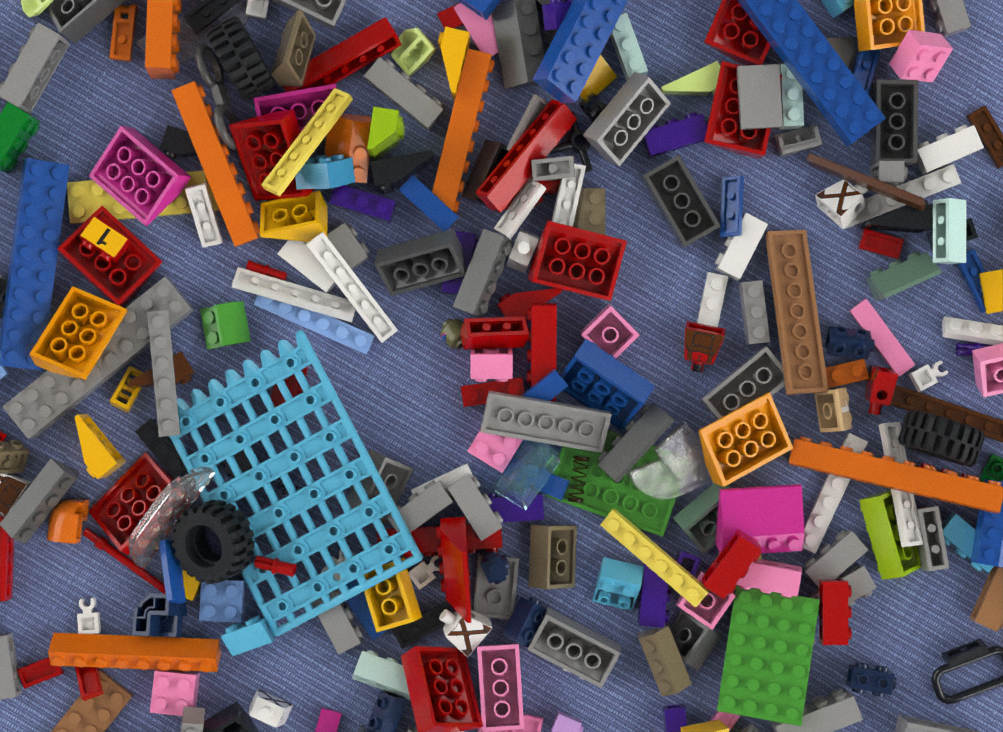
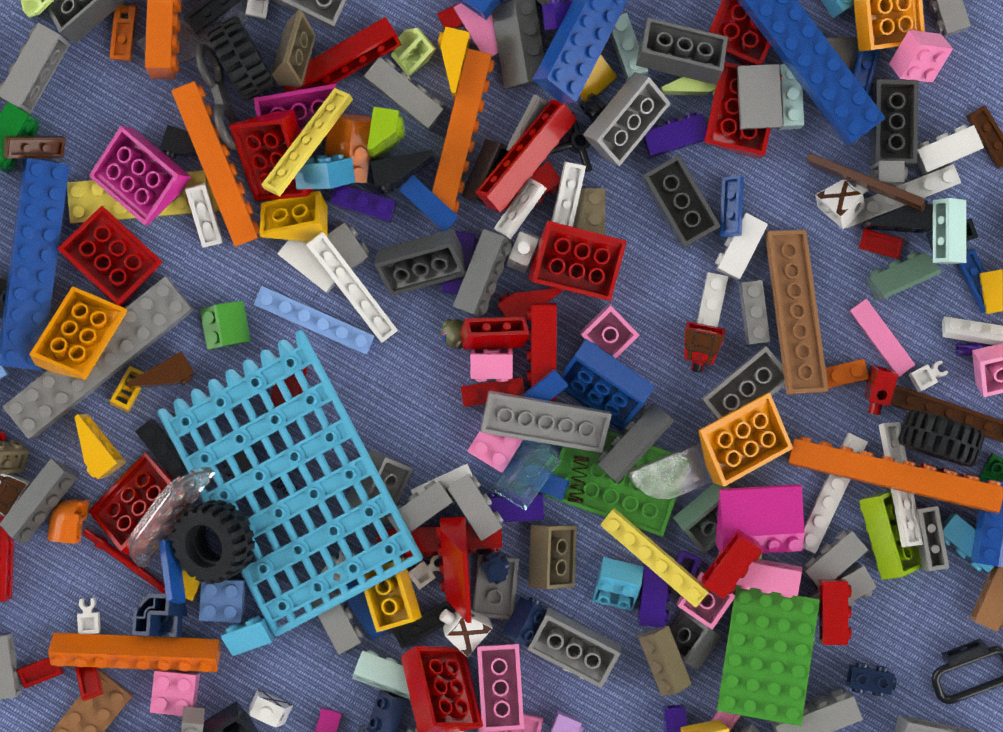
(34, 147): none -> reddish brown tile
(104, 240): yellow brick -> none
(163, 373): light grey plate -> none
(266, 270): red axle -> none
(275, 566): red axle -> none
(293, 294): white plate -> none
(553, 168): light grey slope -> none
(680, 451): clear tile -> none
(682, 51): none -> dark grey slope
(798, 140): light grey hinge -> none
(833, 410): tan slope -> none
(849, 342): dark blue brick -> none

